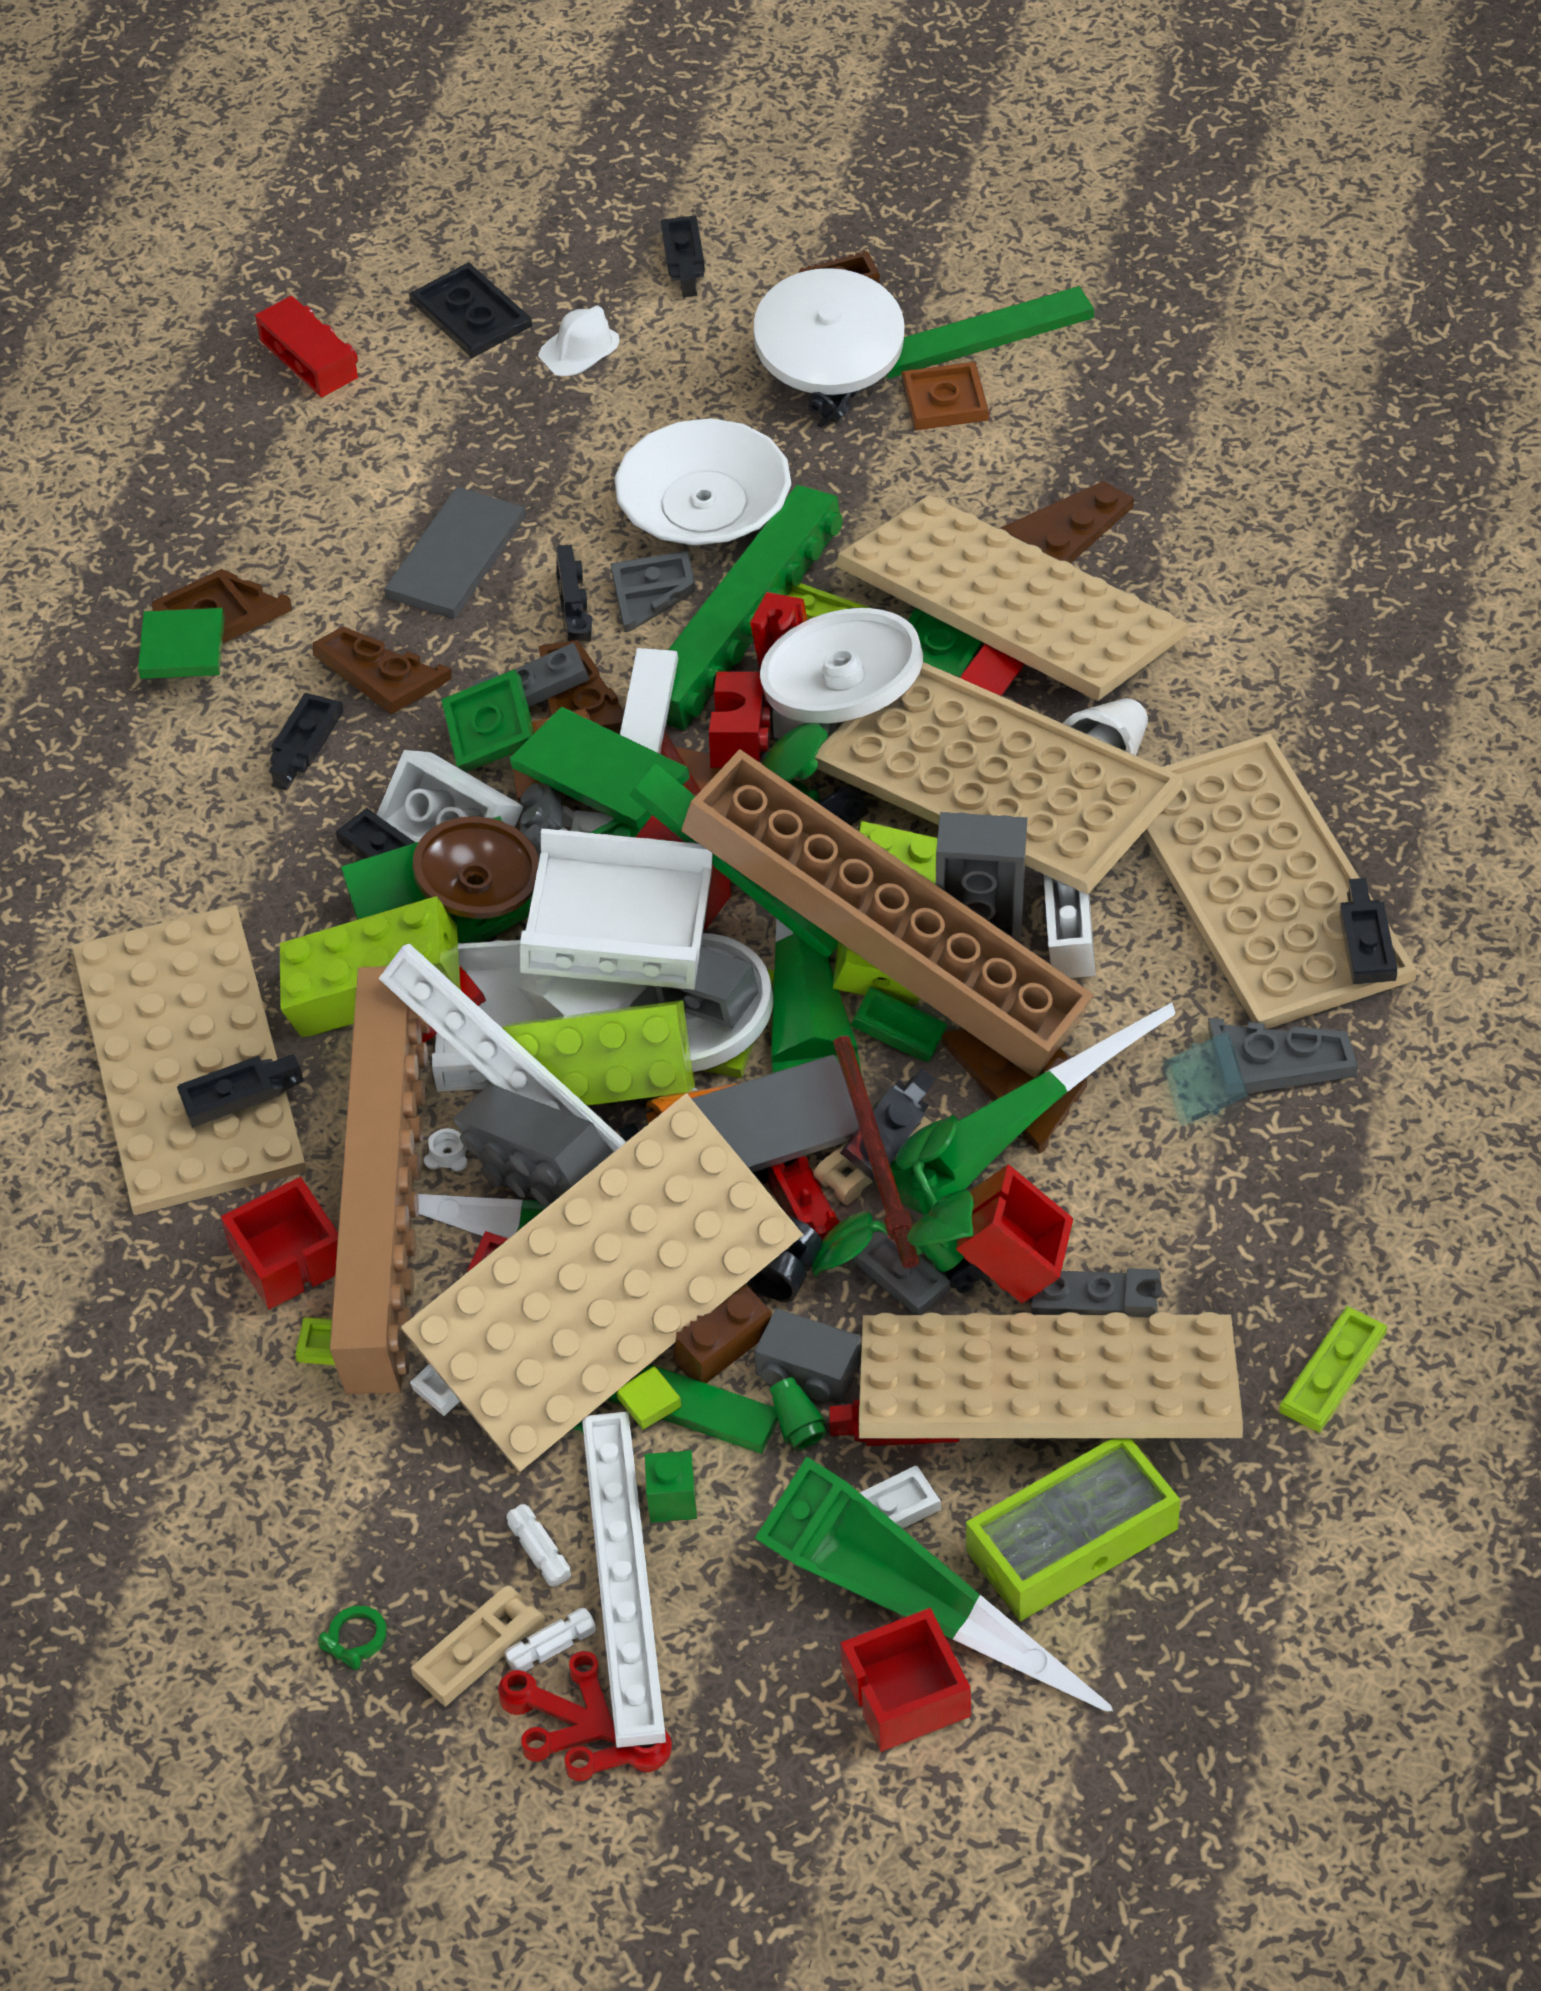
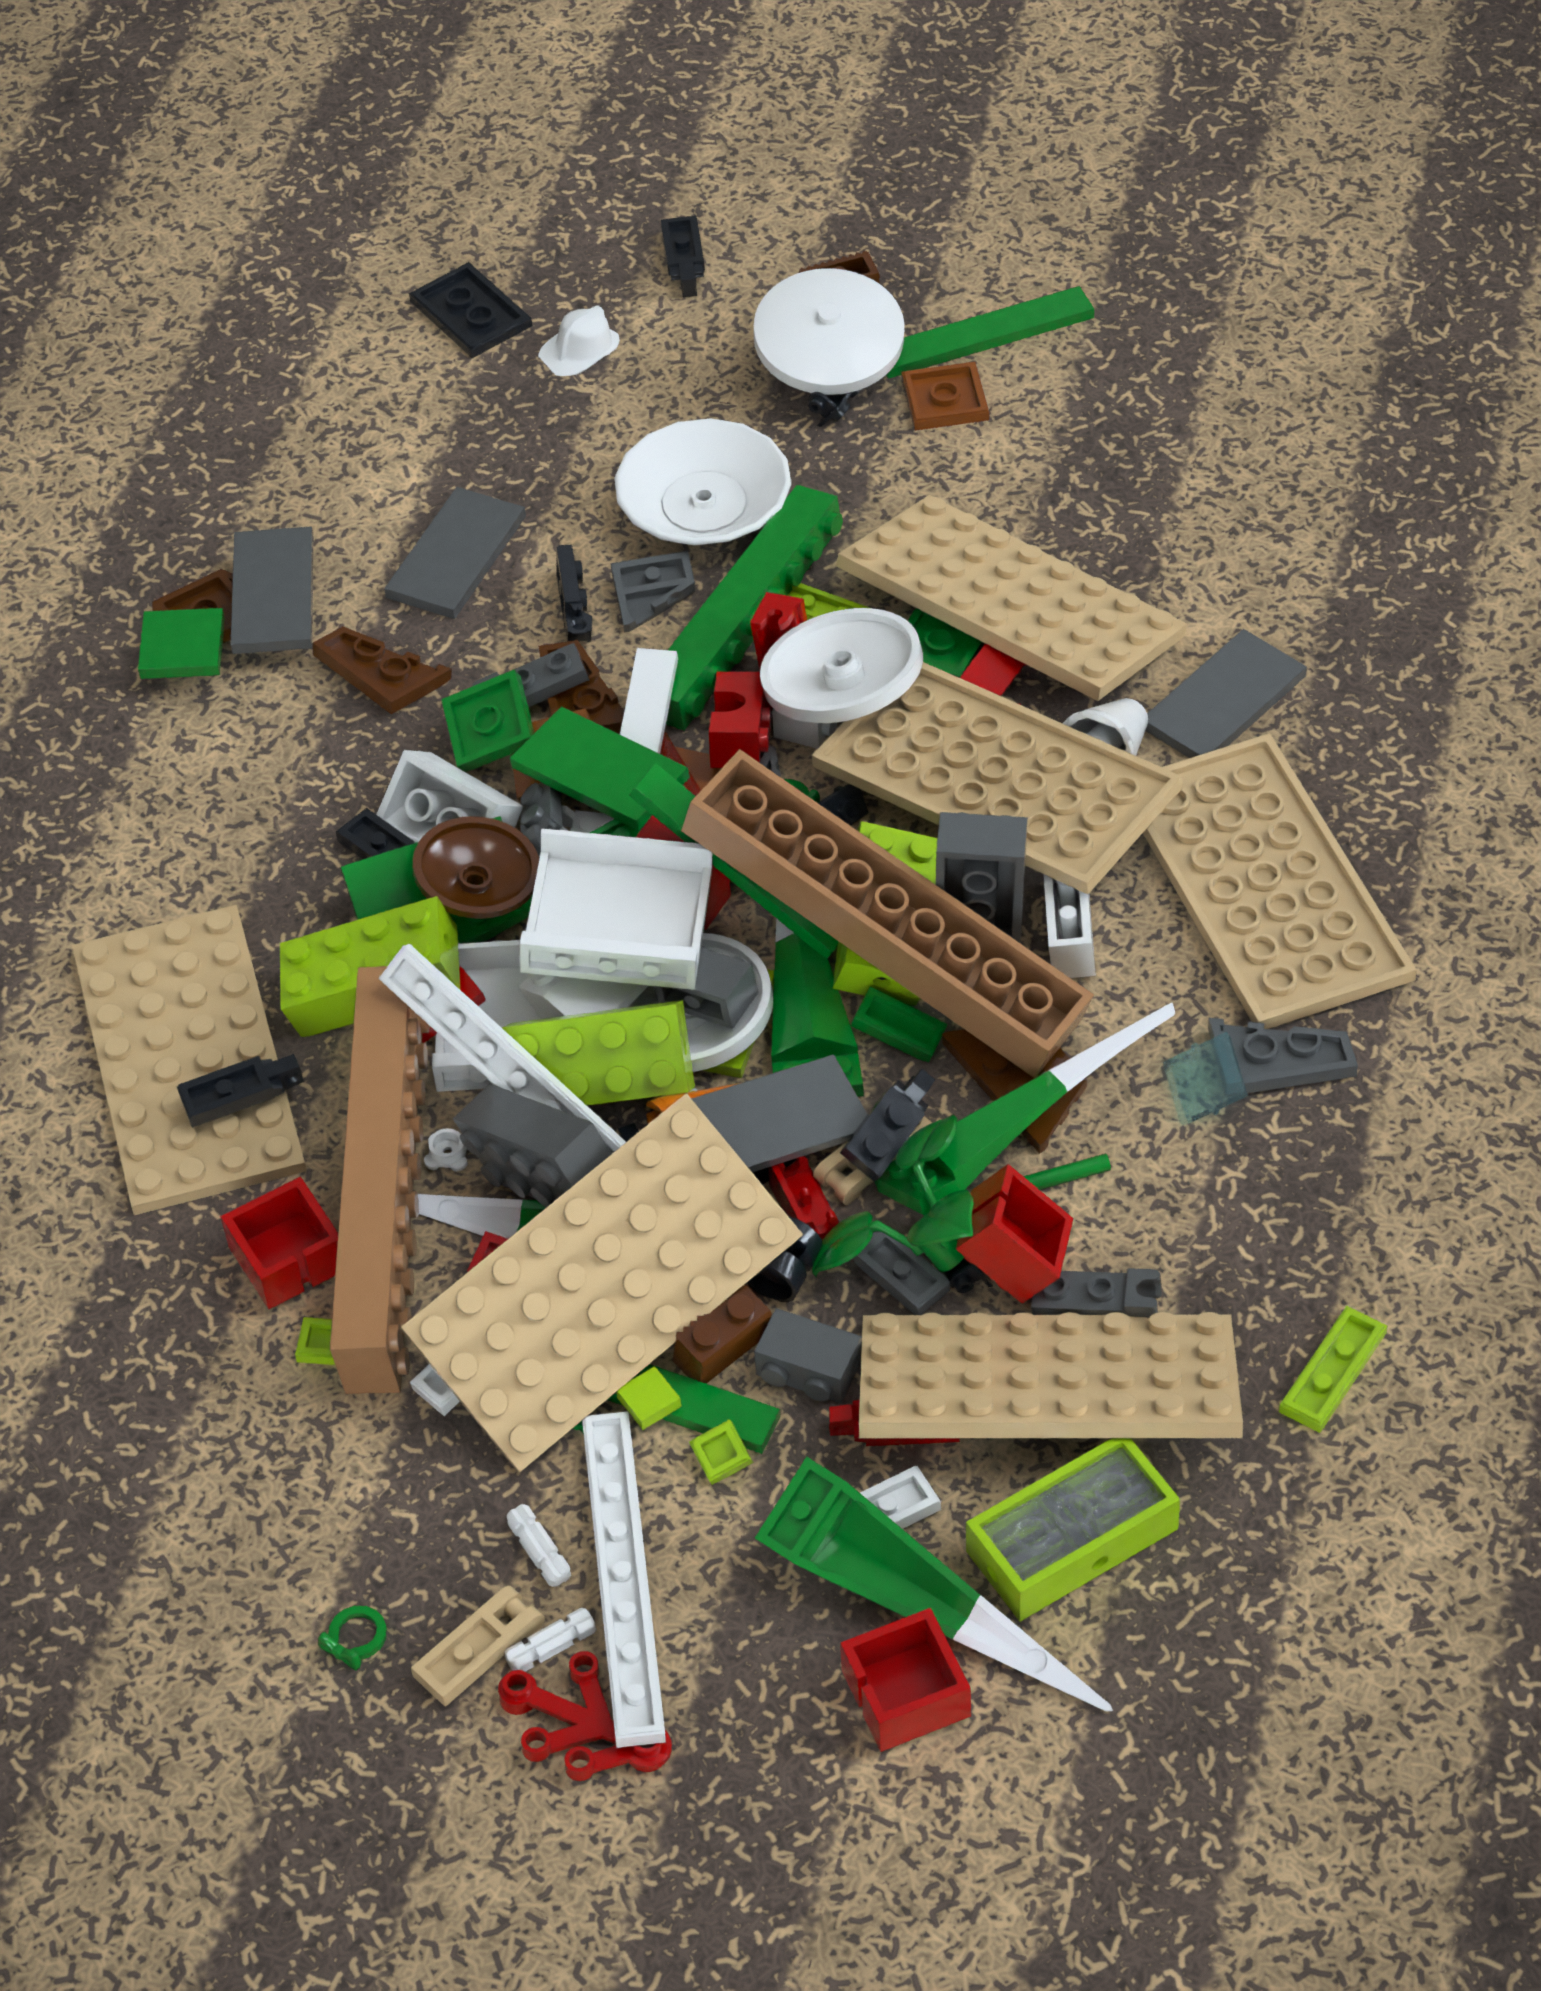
(272, 590): none -> dark grey tile
(302, 737): black hinge -> none
(307, 346): red brick -> none
(670, 1486): green brick -> none
(721, 1452): none -> lime tile
(796, 752): green dish -> none
(797, 1415): green cone -> none
(897, 1220): clear red bar -> none
(1070, 1172): none -> green bar
(1074, 522): reddish brown wing -> none
(1224, 696): none -> dark grey tile
(1367, 936): black hinge -> none

